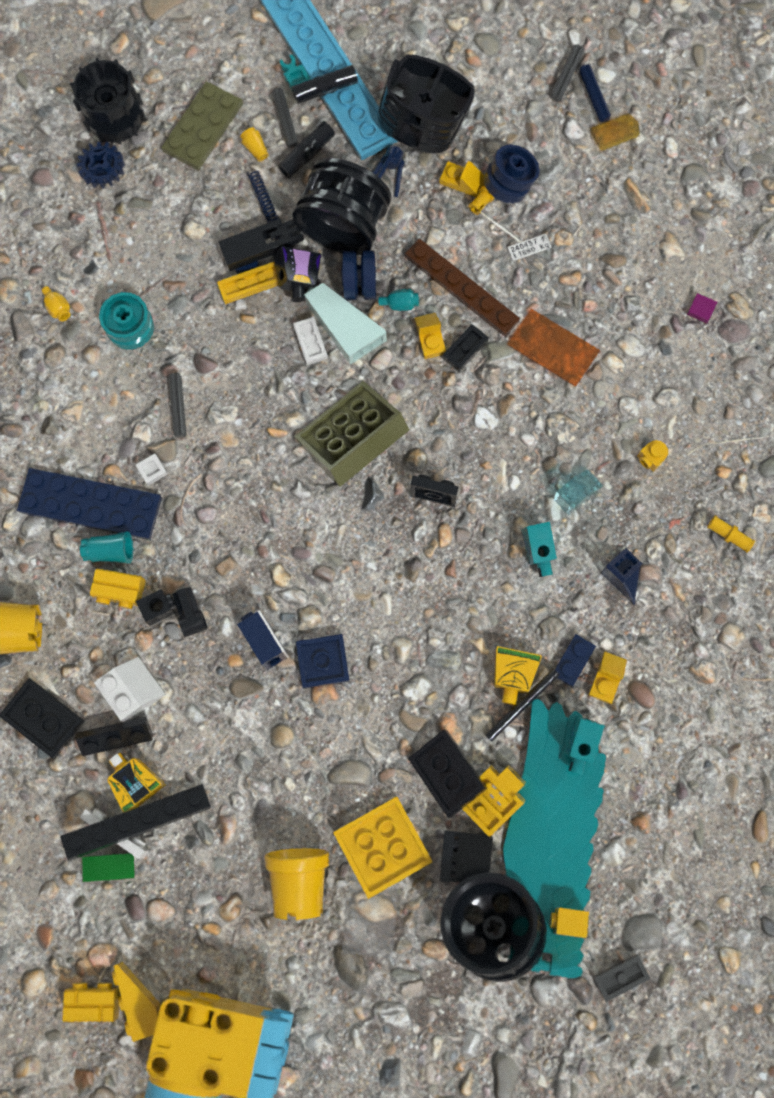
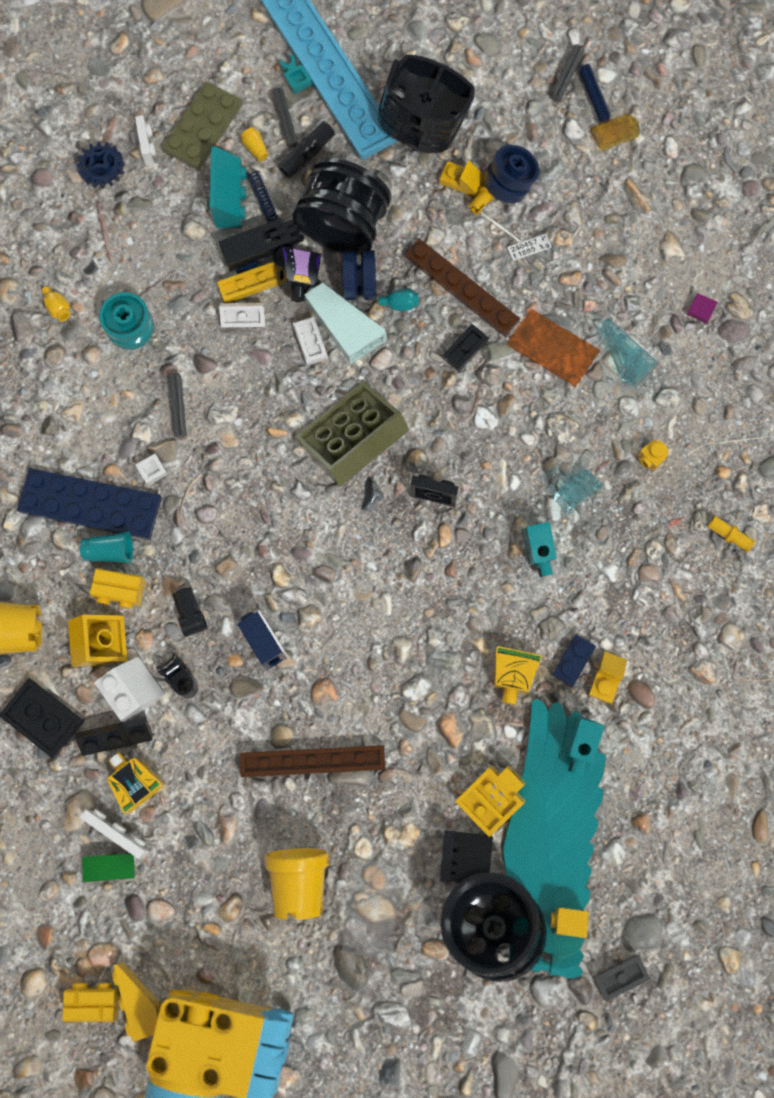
(97, 640): none -> yellow slope
(100, 84): black piece -> none
(135, 822): black plate -> none
(146, 607): black brick -> none
(147, 147): none -> white plate
(176, 673): none -> black piece
(227, 189): none -> teal slope
(242, 315): none -> white plate
(312, 761): none -> reddish brown plate
(322, 661): dark blue plate -> none
(325, 84): black axle -> none
(382, 847): yellow plate -> none
(391, 160): dark blue plant -> none
(430, 335): yellow slope -> none
(447, 773): black tile -> none
(522, 704): black bar -> none
(624, 574): dark blue slope -> none
(630, 359): none -> clear light blue slope

